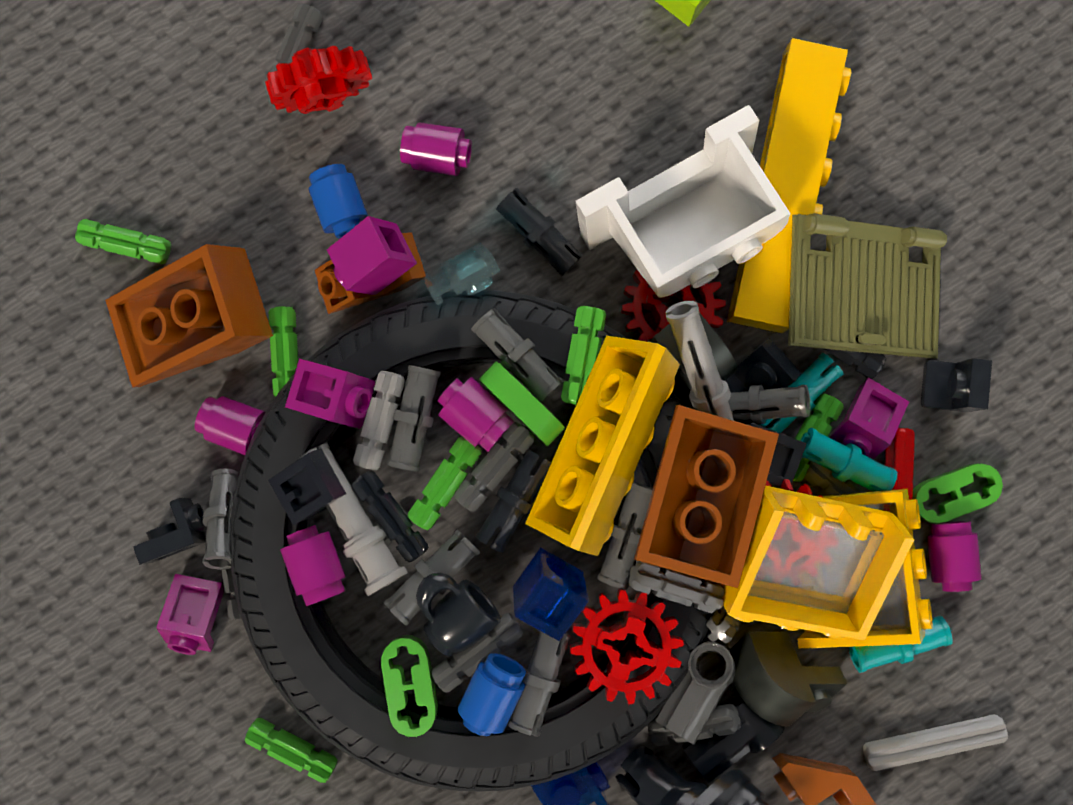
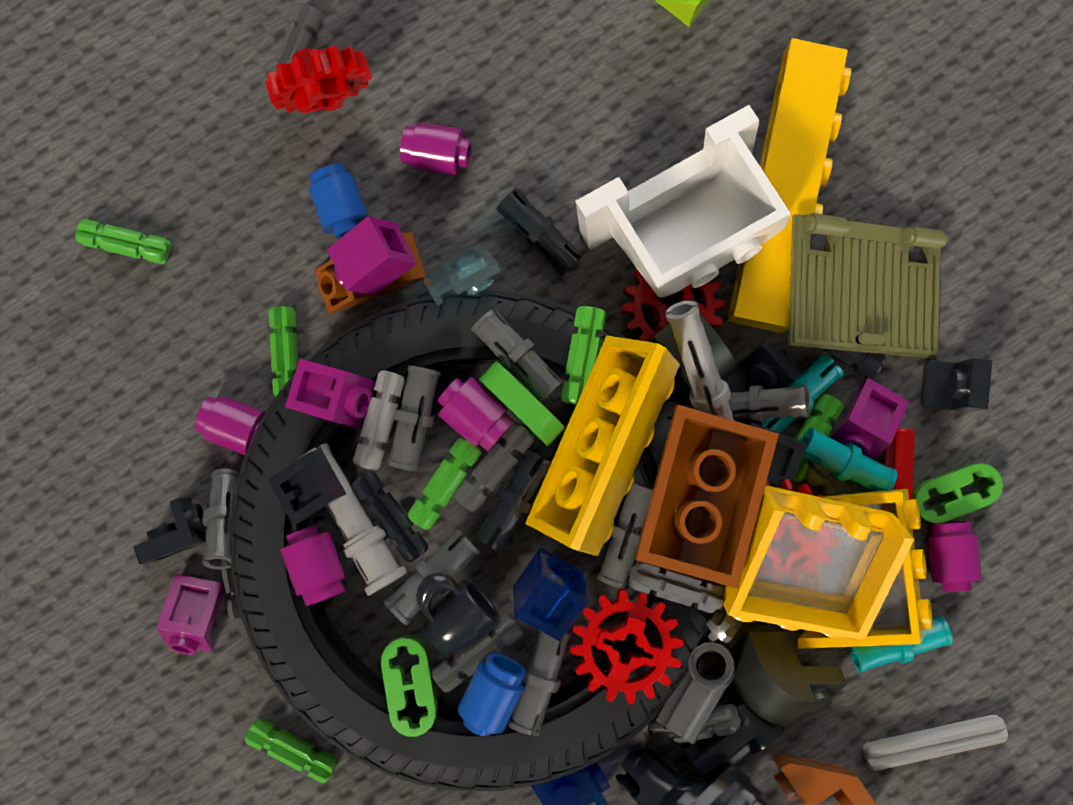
(189, 314): dark orange slope -> none

